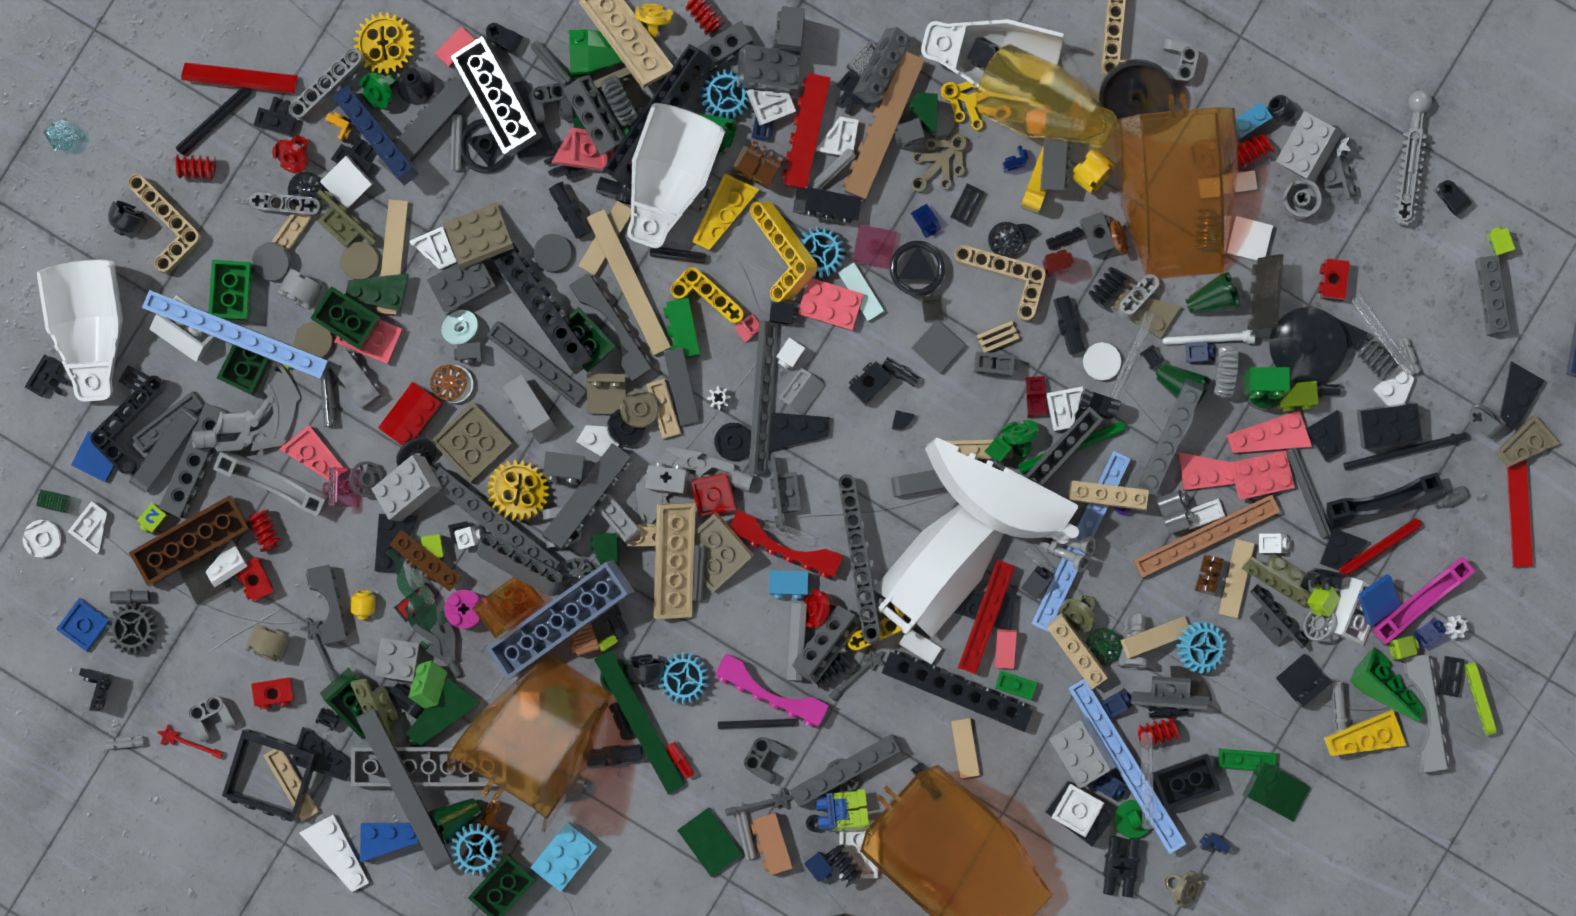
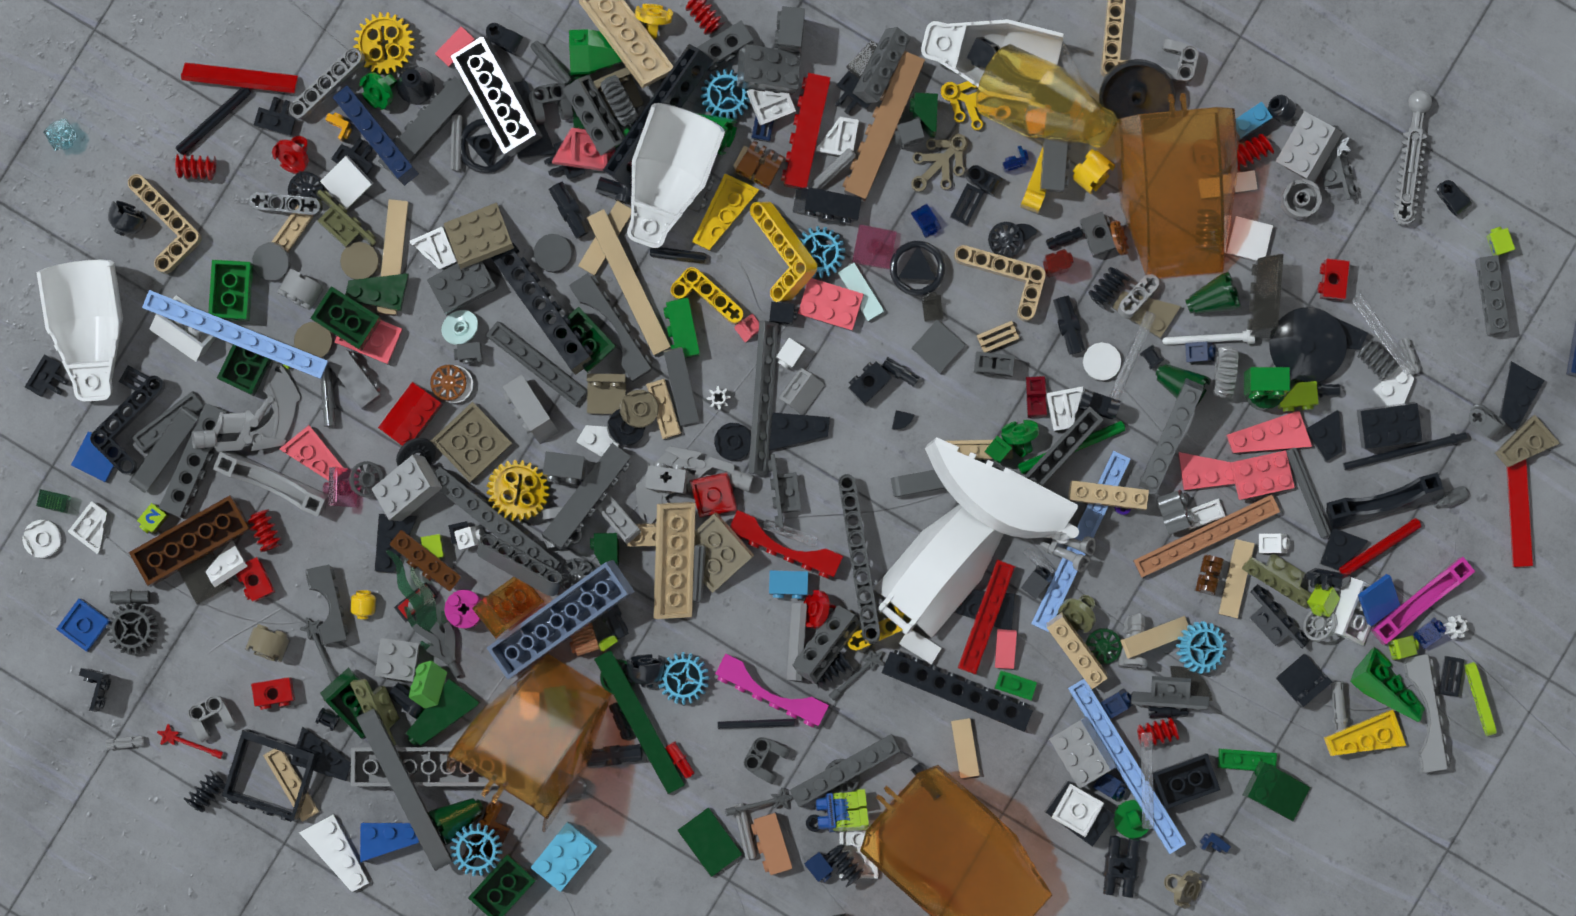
(206, 792): none -> black piece
(984, 180): none -> black piece

